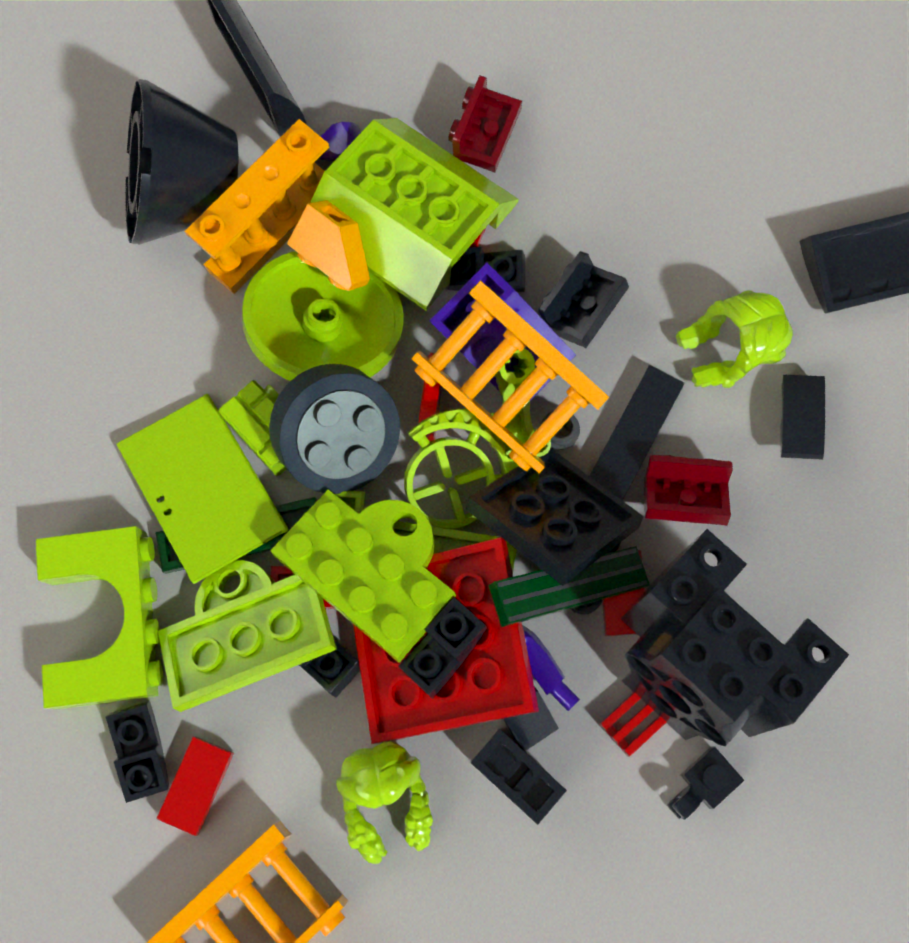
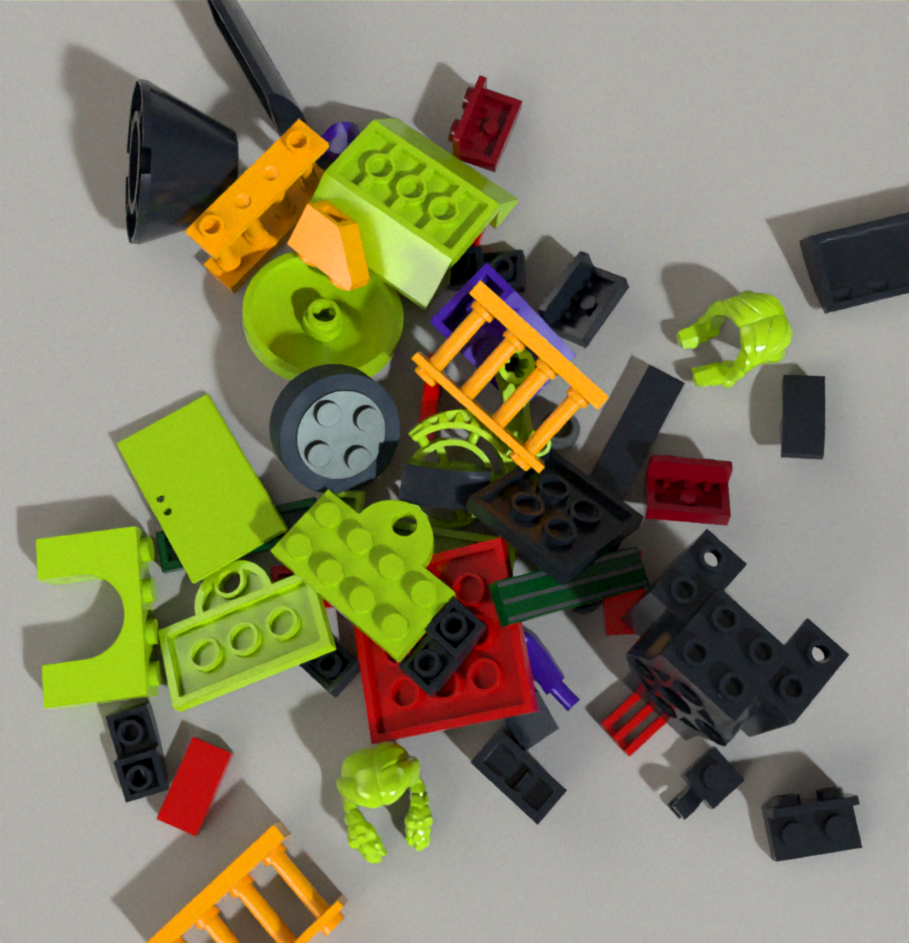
(250, 419): lime brick -> none
(442, 485): none -> black slope
(811, 825): none -> black bracket

